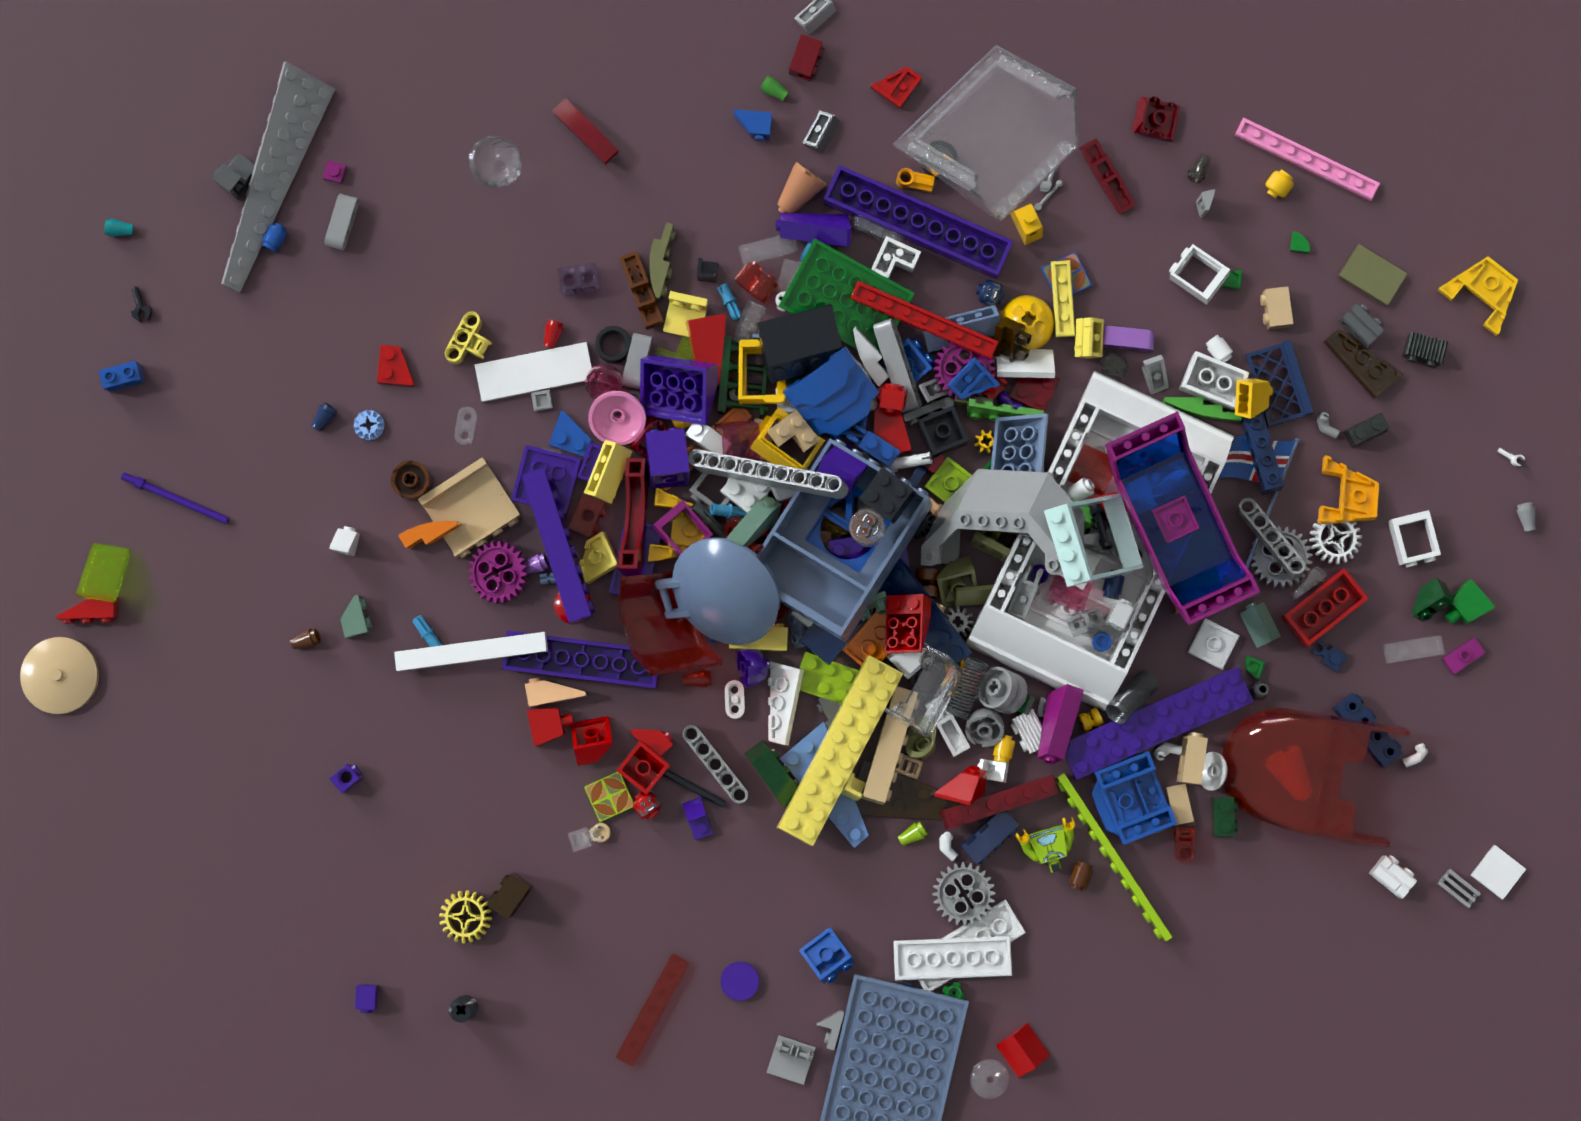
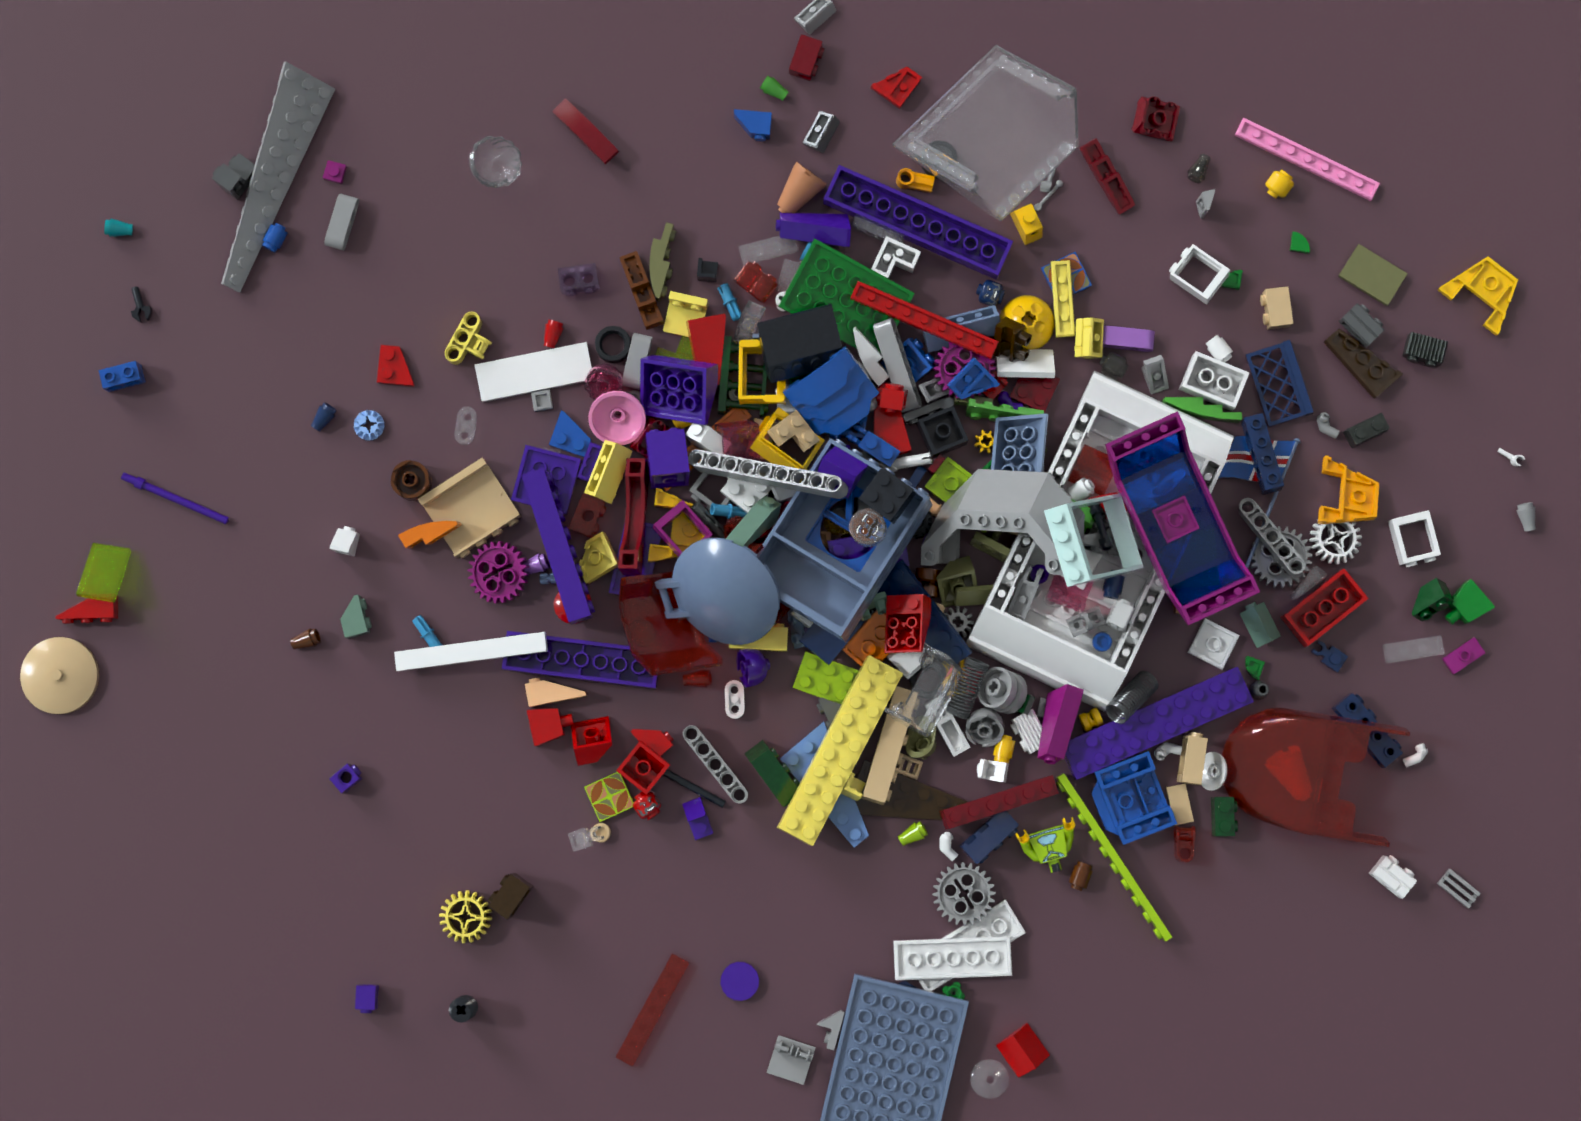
(783, 699): white wing -> none
(827, 956): blue plate -> none
(965, 786): slope -> none
(1252, 397): yellow torso -> none
(1498, 872): white tile -> none

